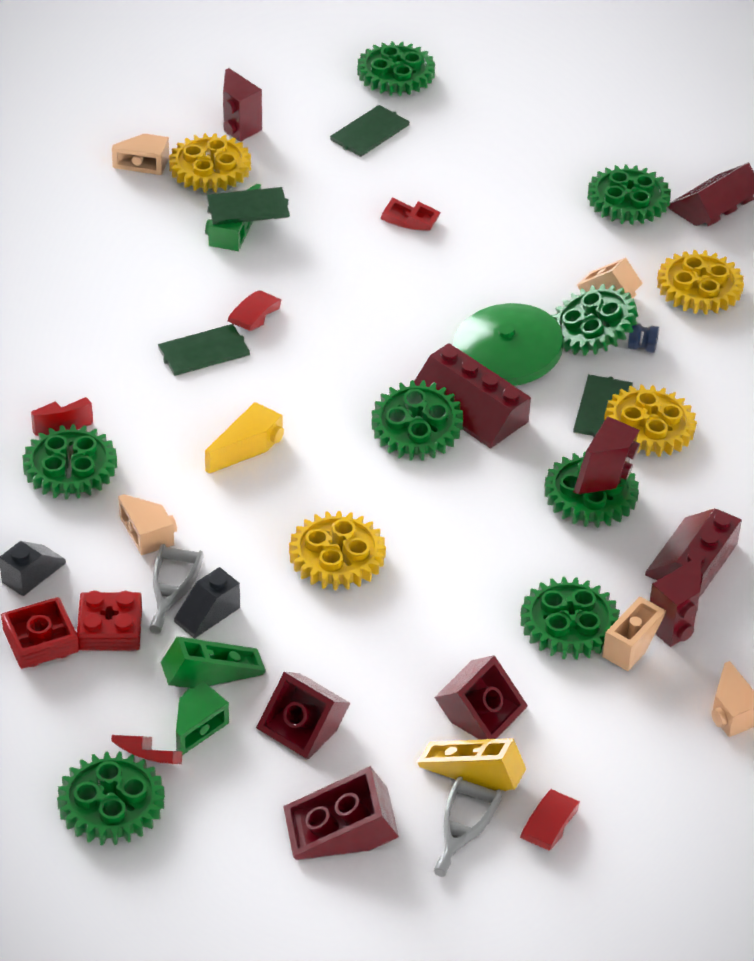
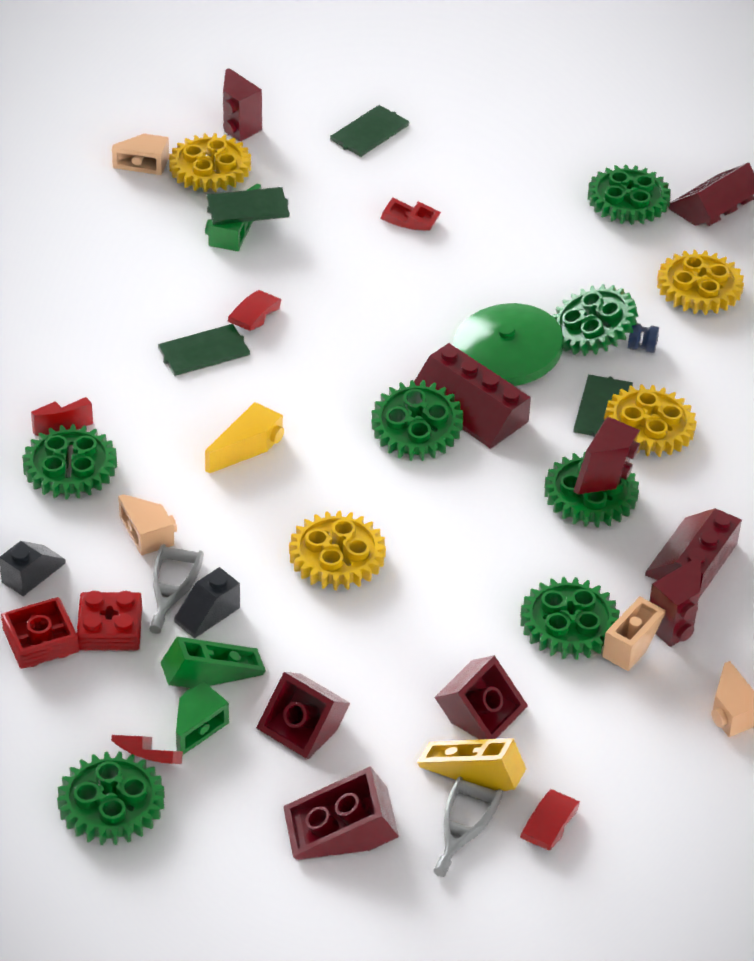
(396, 68): green gear -> none
(617, 273): light nougat slope -> none

